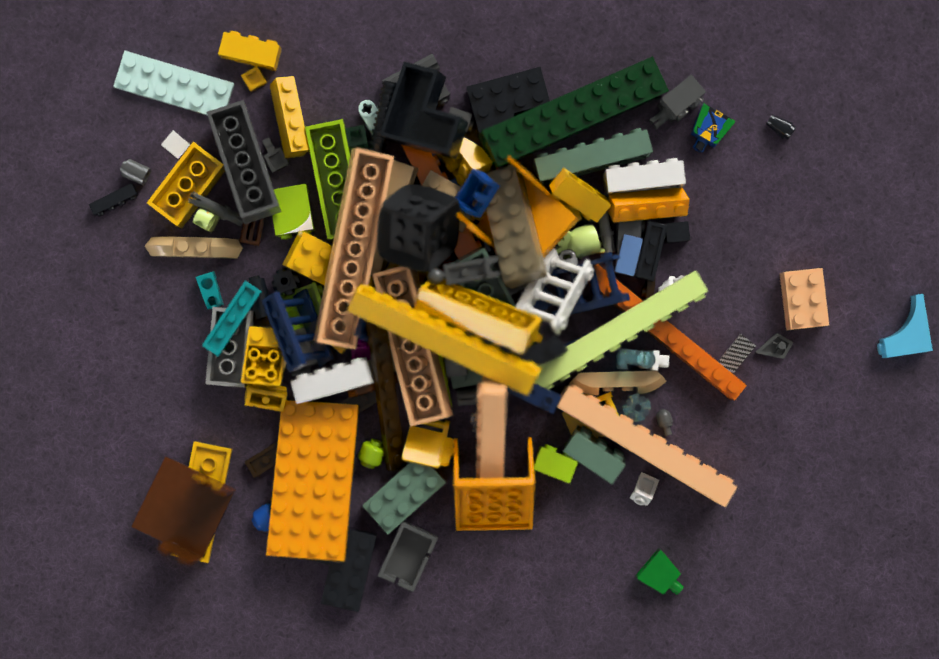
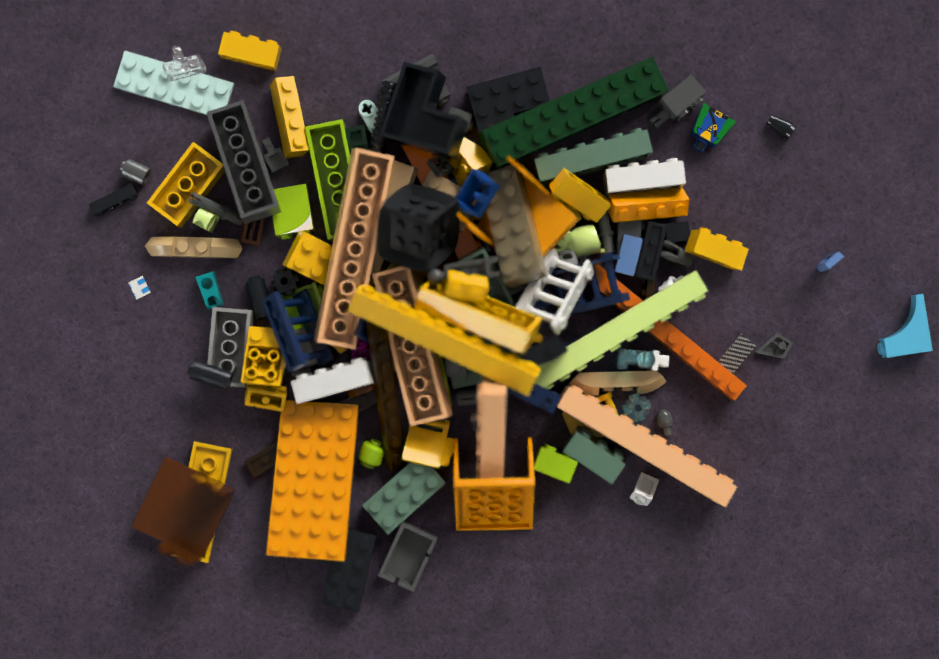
(139, 287): none -> white sticker
(175, 144): white sticker -> none
(183, 67): none -> clear plate
(210, 375): none -> black brick
(232, 318): teal plate -> none
(254, 79): yellow tile -> none
(261, 517): blue head -> none
(440, 166): none -> dark grey tile
(466, 287): none -> yellow brick
(660, 574): green torso -> none
(677, 255): none -> dark grey hinge
(716, 249): none -> yellow brick
(804, 299): light nougat brick -> none
(829, 261): none -> medium blue tile

